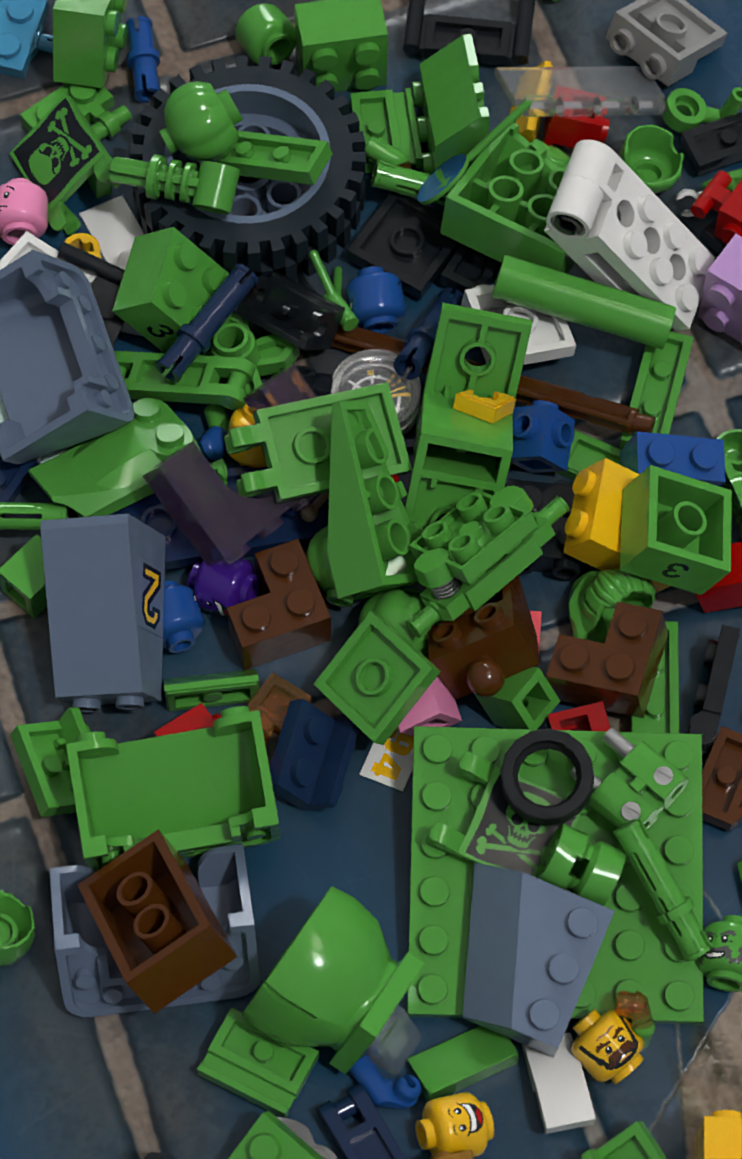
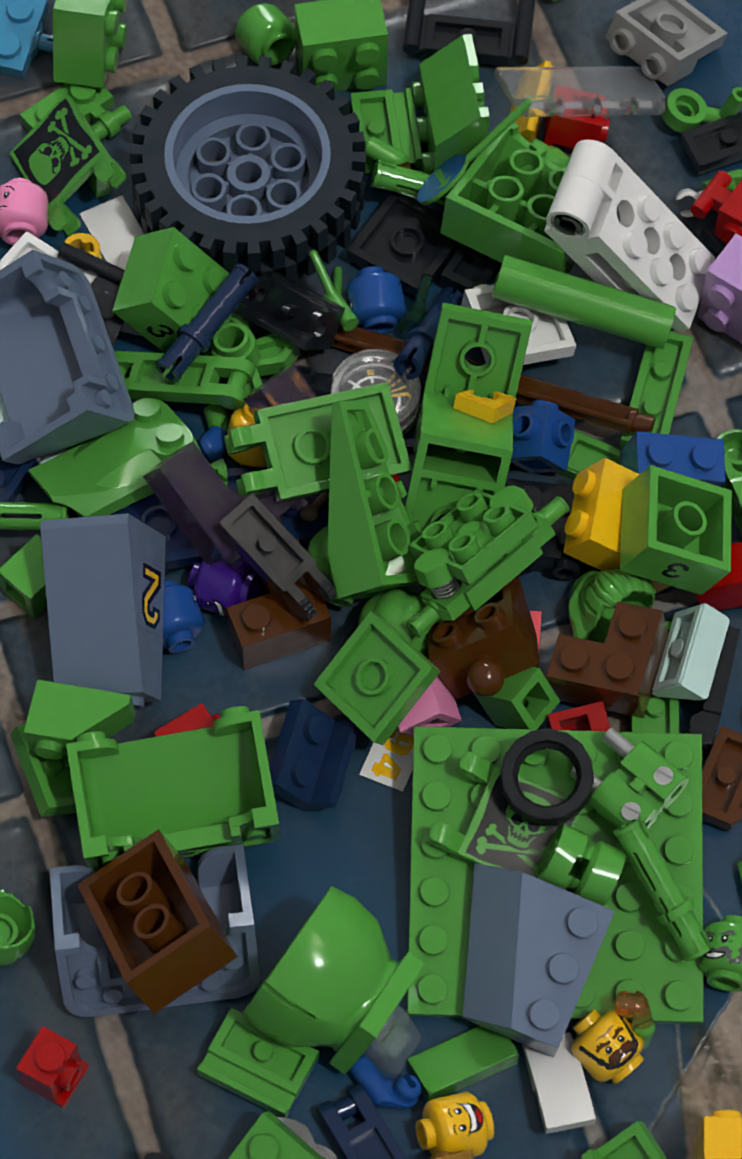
(52, 1067): none -> red brick
(65, 711): none -> bright green slope
(142, 58): blue pin -> none
(200, 122): bright green plant -> none
(211, 186): bright green piece -> none
(211, 689): bright green slope -> none
(273, 702): clear orange plate -> none
(275, 555): none -> black hinge
(279, 157): bright green plate -> none
(417, 311): none -> clear green hand
(653, 157): bright green hair -> none
(691, 653): none -> light aqua slope

